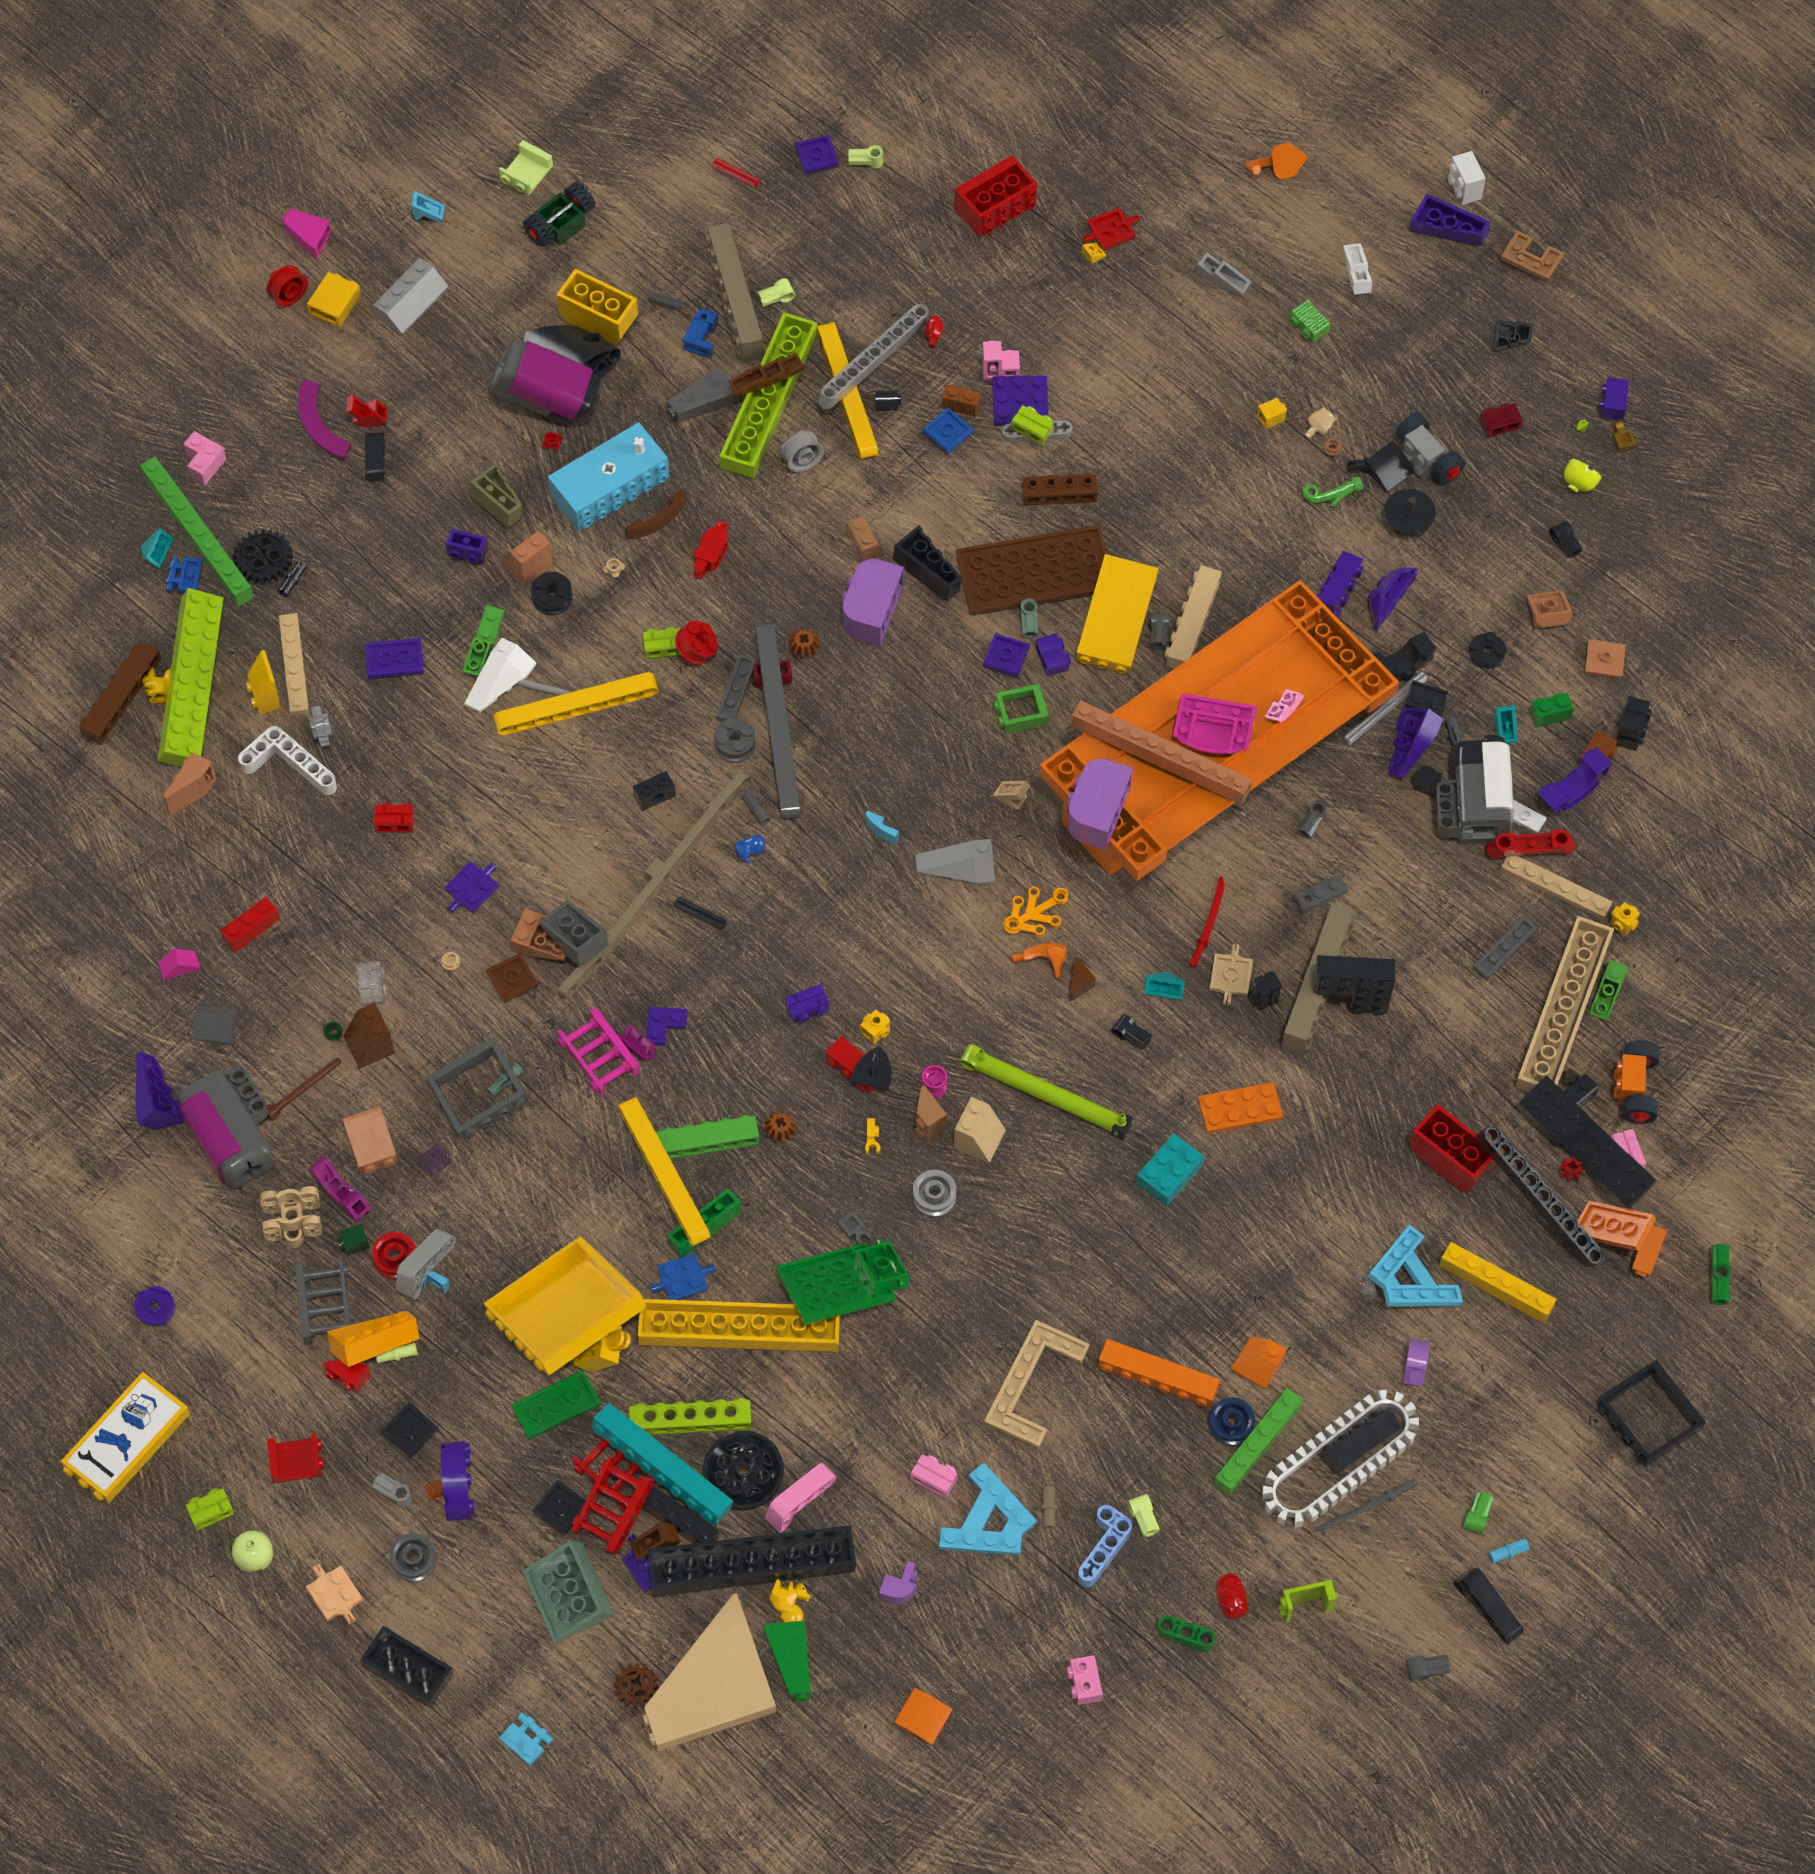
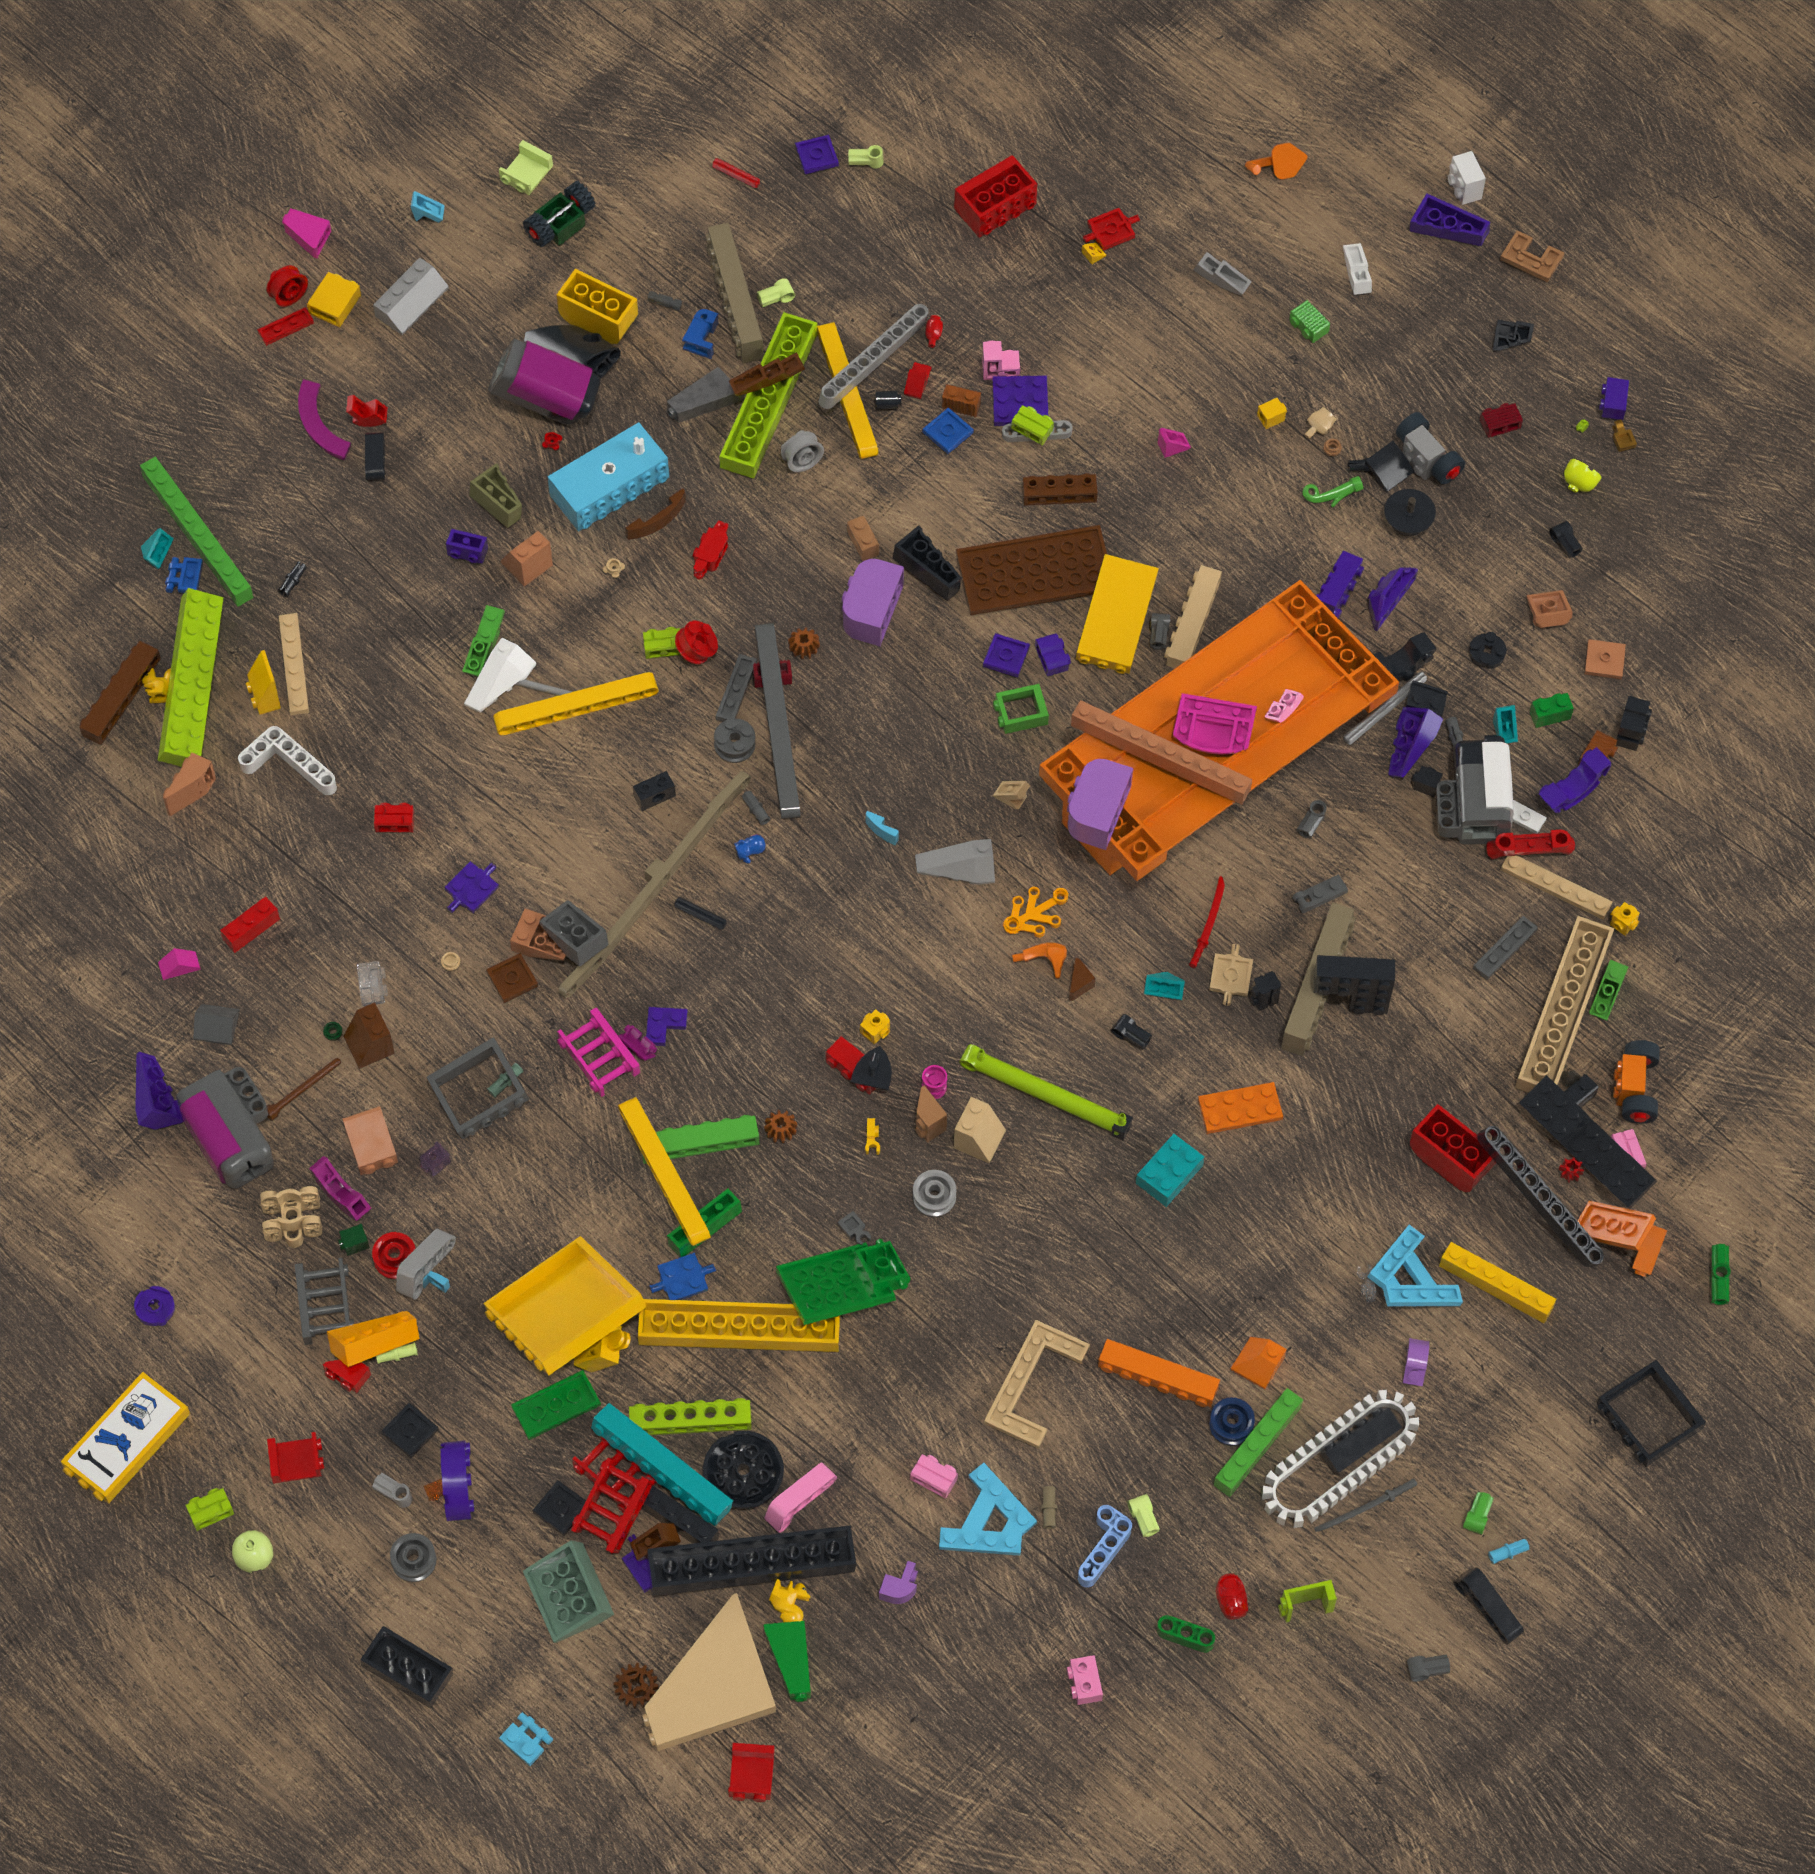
(205, 457): bright pink brick -> none
(277, 548): black gear -> none
(285, 326): none -> red tile
(320, 726): light grey gear -> none
(334, 1593): light nougat plate -> none
(394, 658): dark purple plate -> none
(551, 583): black wheel -> none
(751, 1772): none -> red panel
(807, 1004): dark purple brick -> none
(917, 380): none -> red slope
(922, 1716): orange slope -> none
(1029, 619): sand green piece -> none
(1172, 442): none -> dark pink slope

